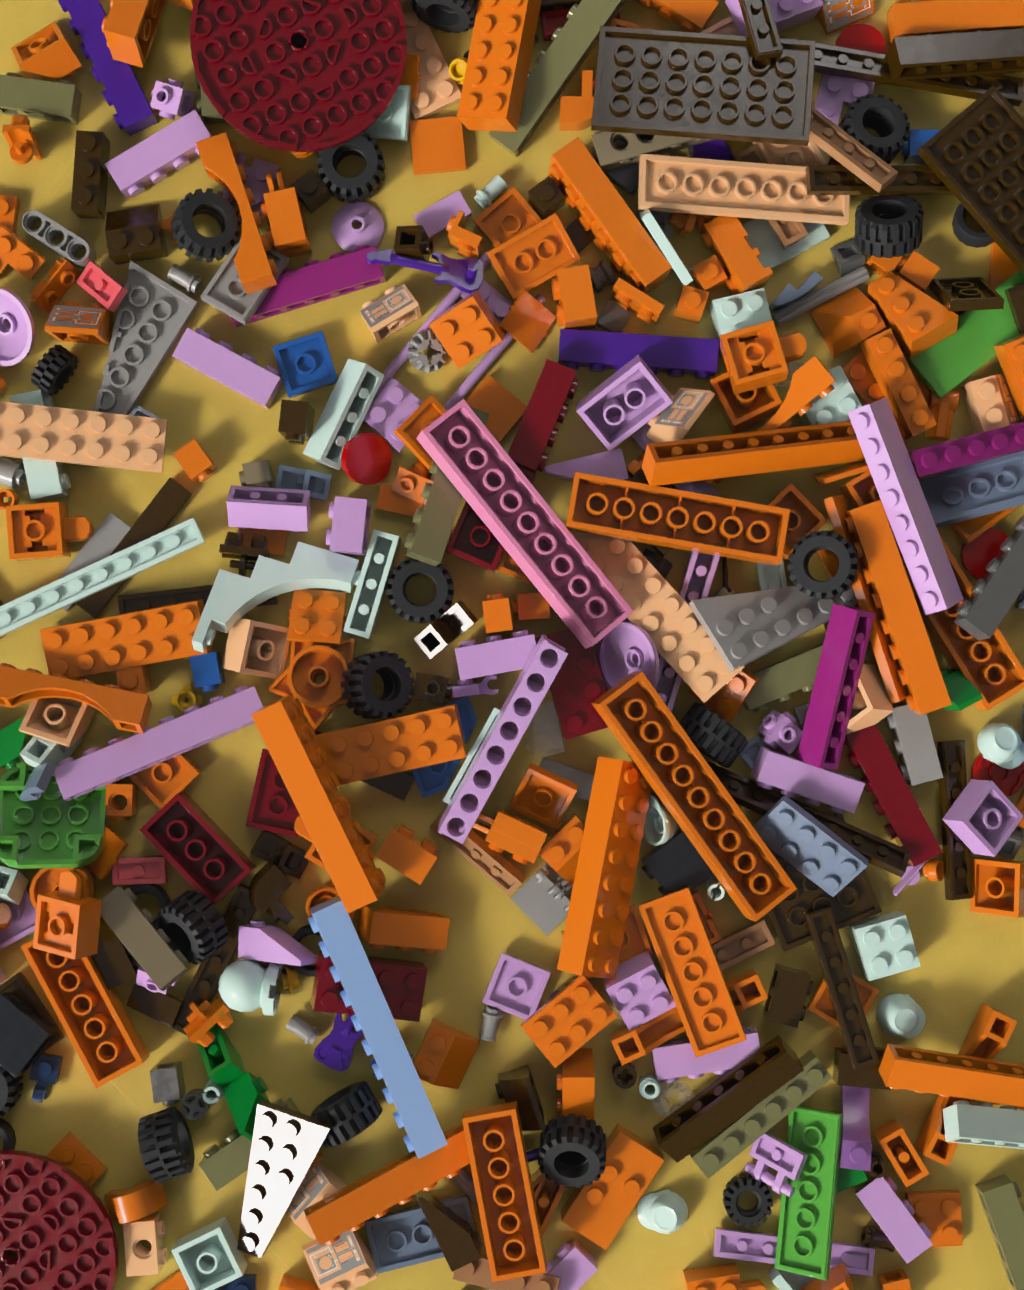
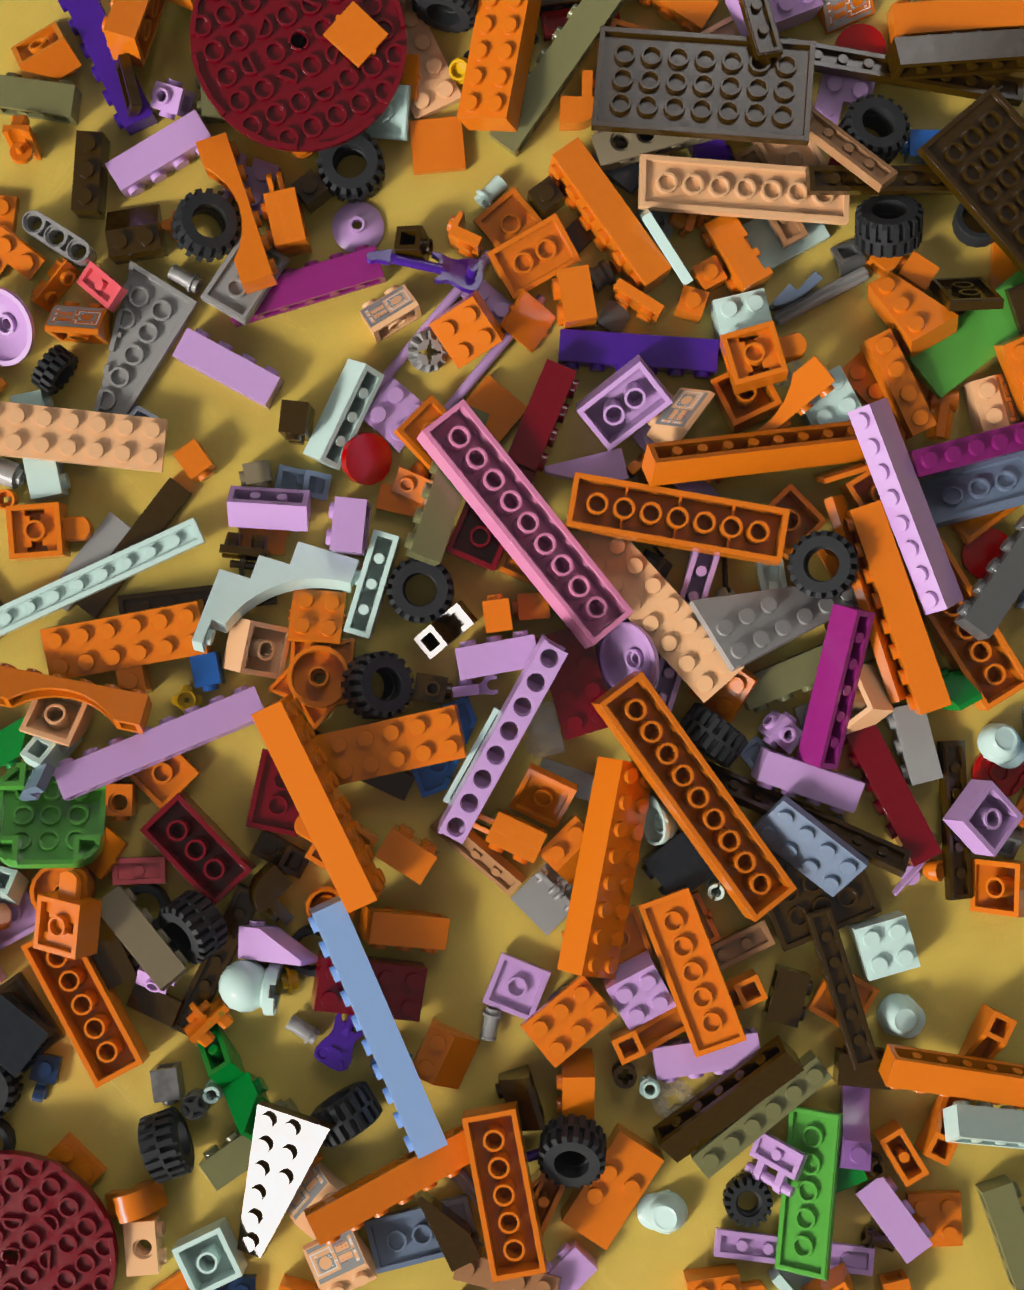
(128, 85): none -> dark brown tile
(305, 364): blue plate -> none
(355, 34): none -> orange piece
(436, 217): lavender tile -> none
(847, 321): orange slope -> none

